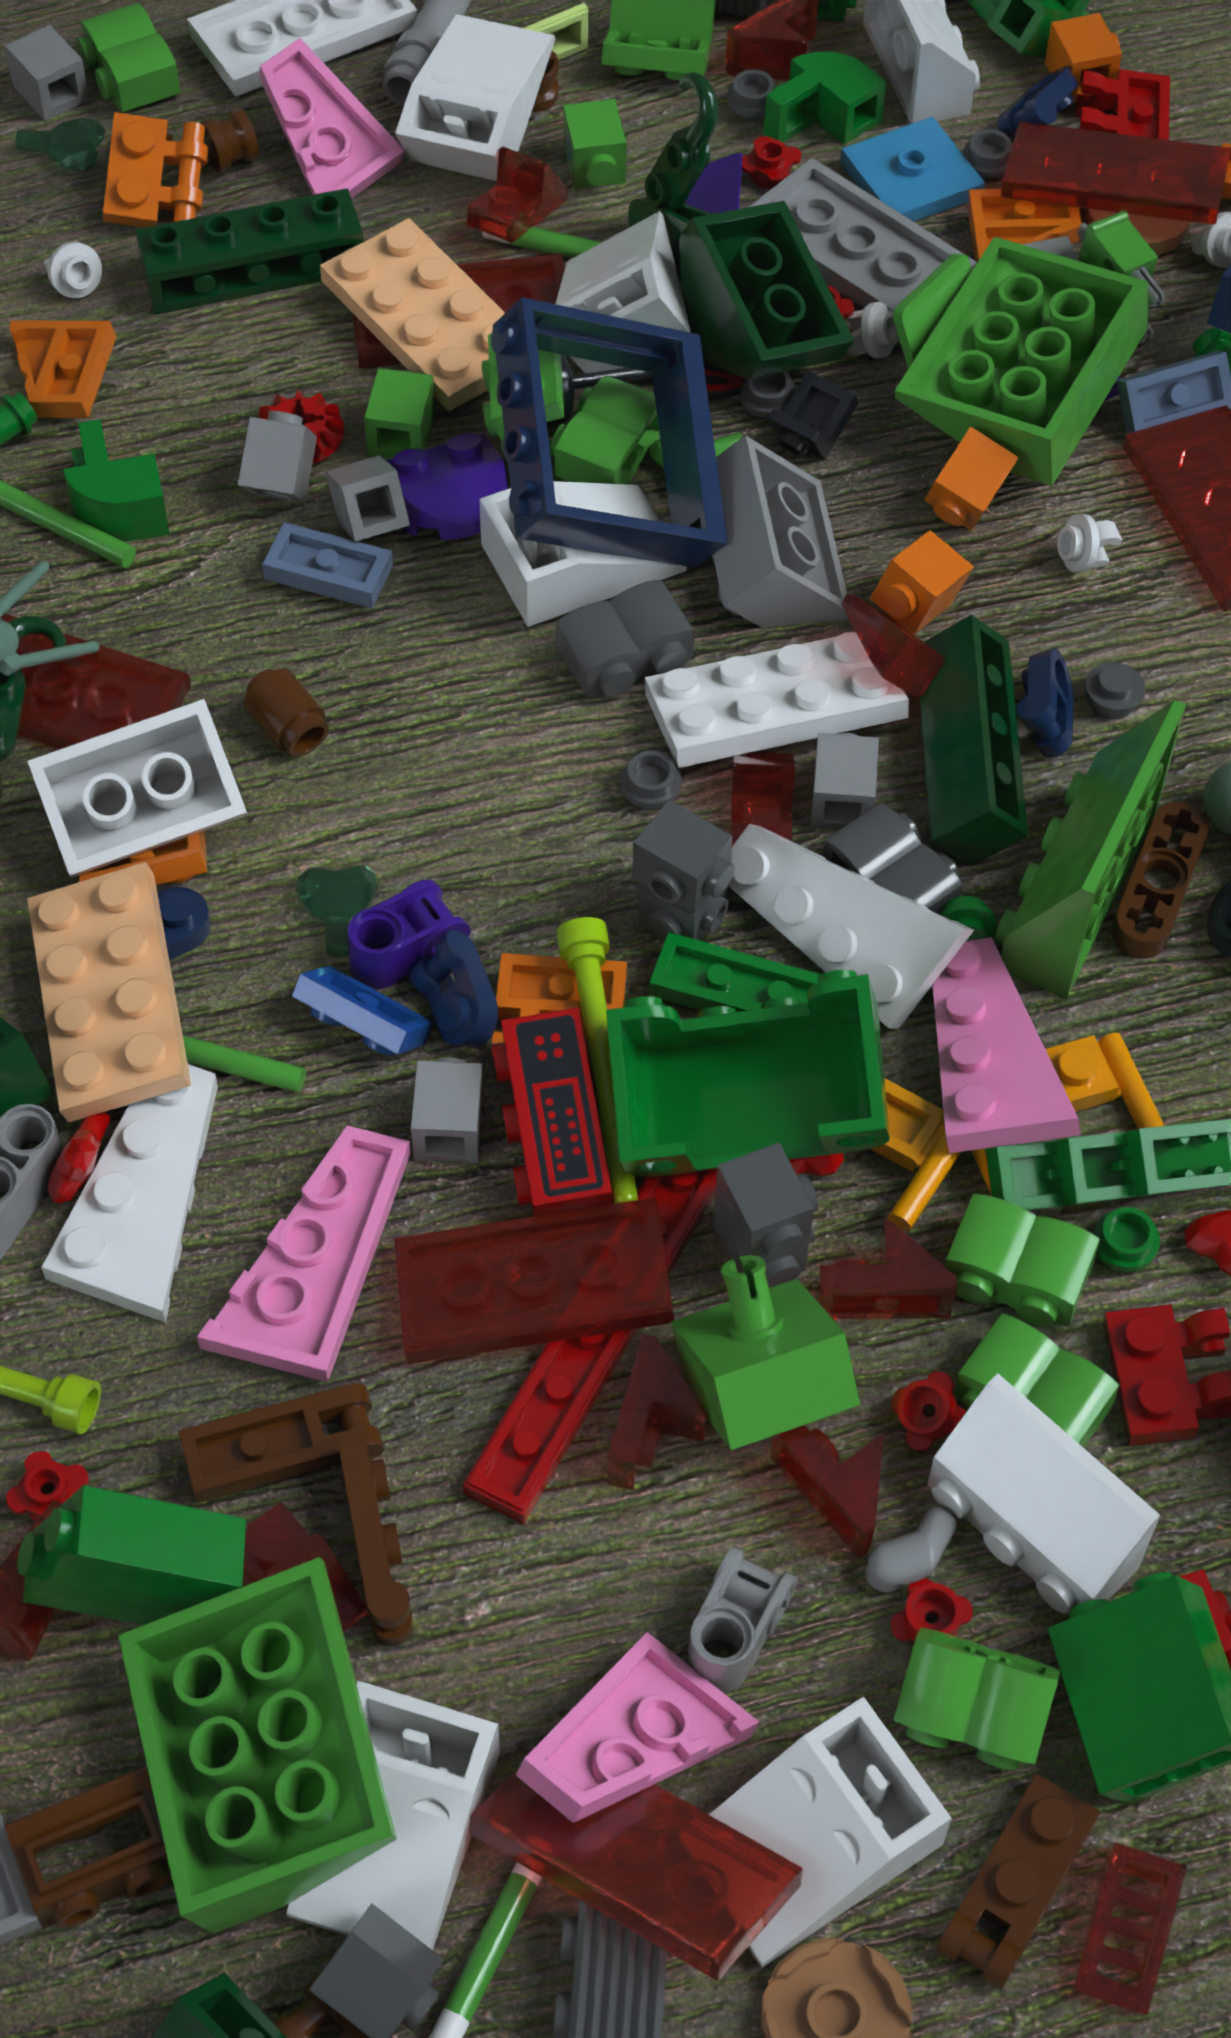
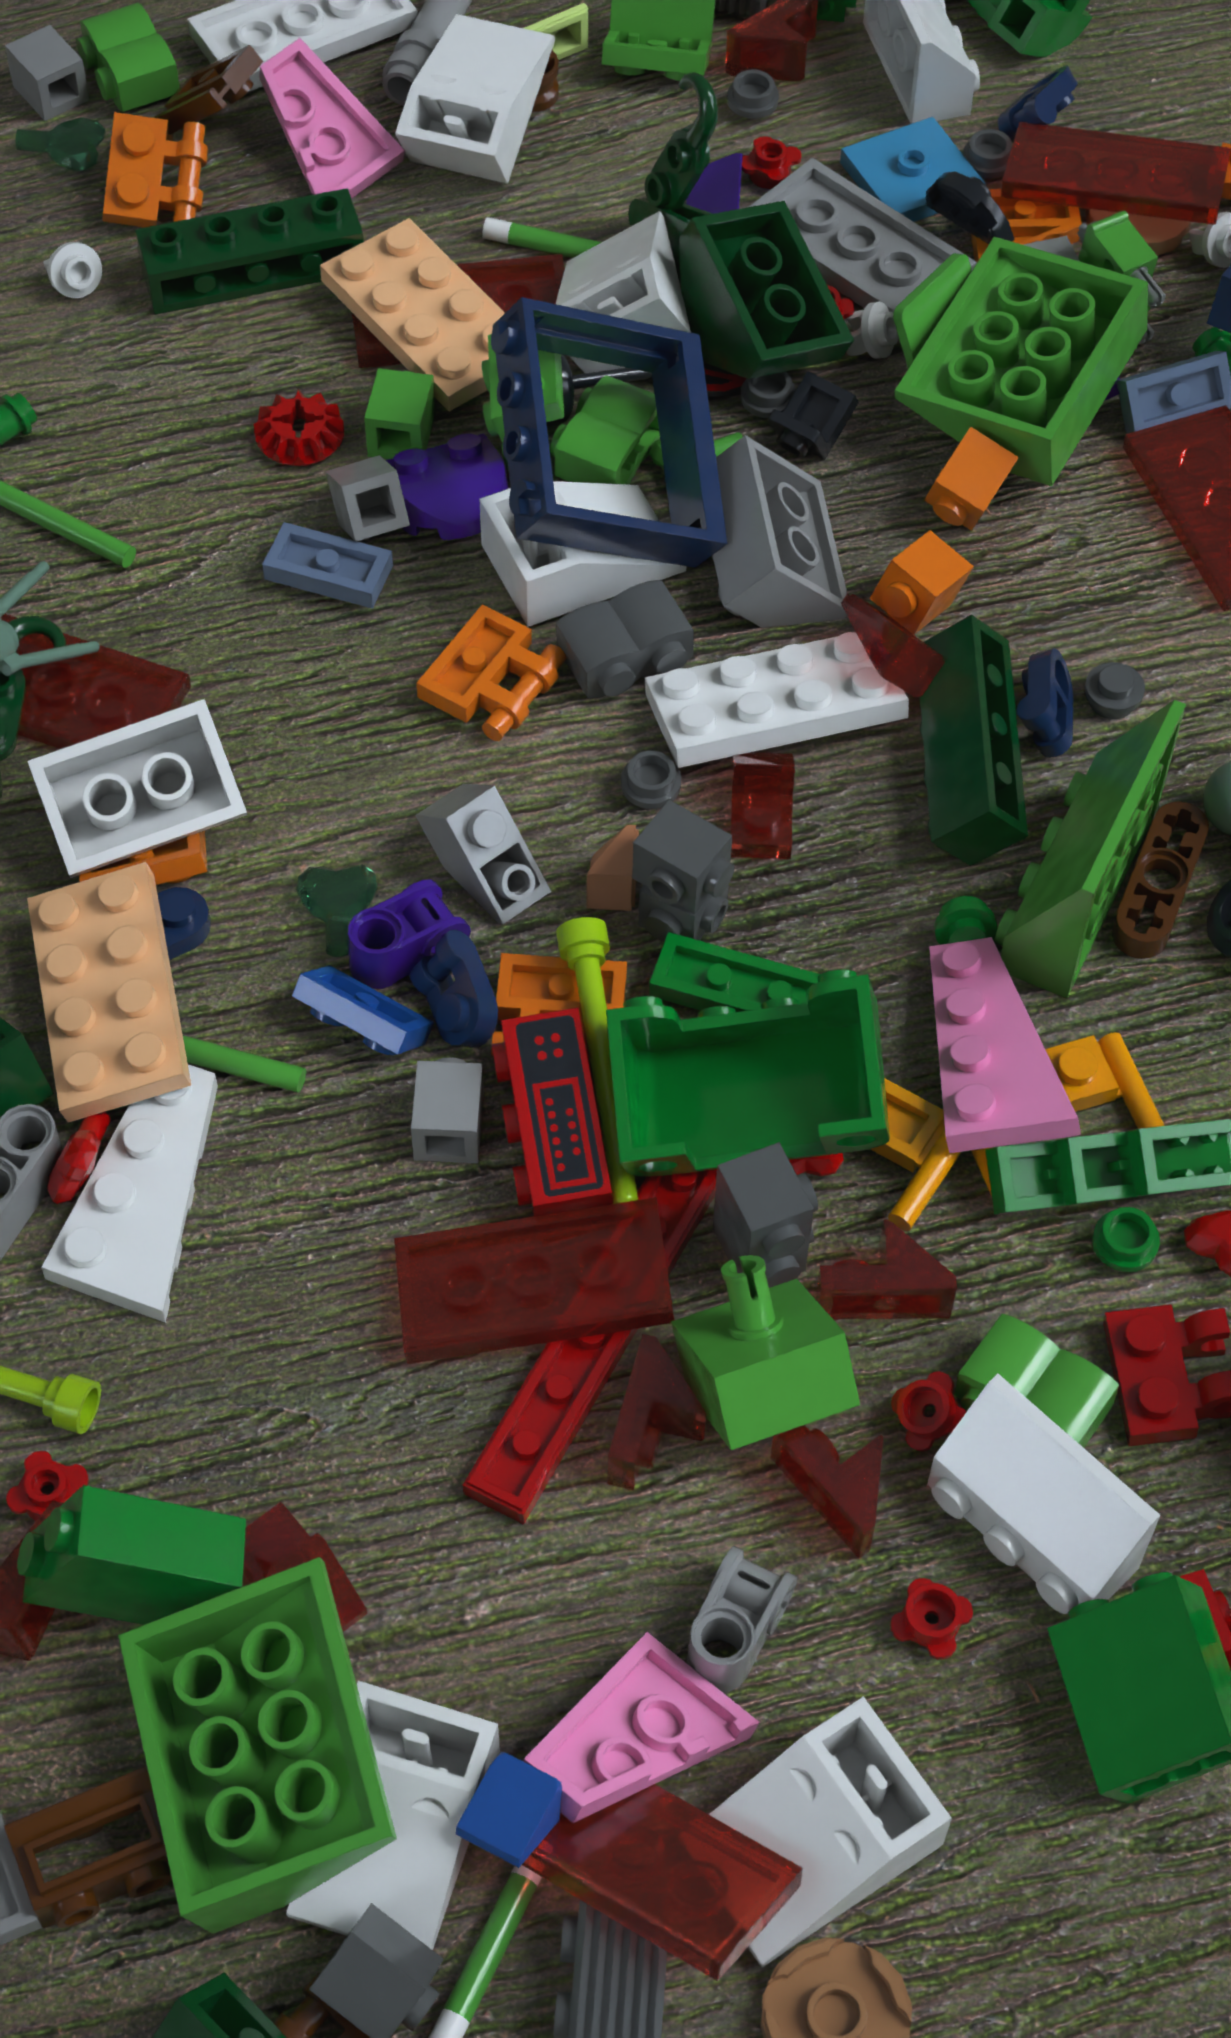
(62, 363): orange wing -> none
(115, 495): green brick -> none
(209, 87): none -> reddish brown plate
(230, 140): reddish brown wheel -> none
(276, 1441): reddish brown plate -> none
(277, 457): light grey brick -> none
(286, 712): reddish brown brick -> none
(310, 1275): bright pink wing -> none
(375, 1543): reddish brown plate -> none
(475, 664): none -> orange plate
(484, 850): none -> light grey slope
(511, 1809): none -> blue slope
(519, 200): clear red slope -> none
(594, 143): bright green brick -> none
(610, 873): none -> nougat slope
(828, 91): green brick -> none
(843, 779): light grey brick -> none
(846, 920): white wing -> none
(890, 853): dark grey brick -> none
(911, 1555): light grey arm -> none
(968, 205): none -> black plate
(976, 1698): bright green brick -> none
(1019, 1879): reddish brown plate -> none
(1021, 1260): bright green brick -> none
(1083, 45): orange brick -> none
(1083, 540): white plate -> none
(1136, 97): red plate -> none
(1149, 1867): clear red slope -> none

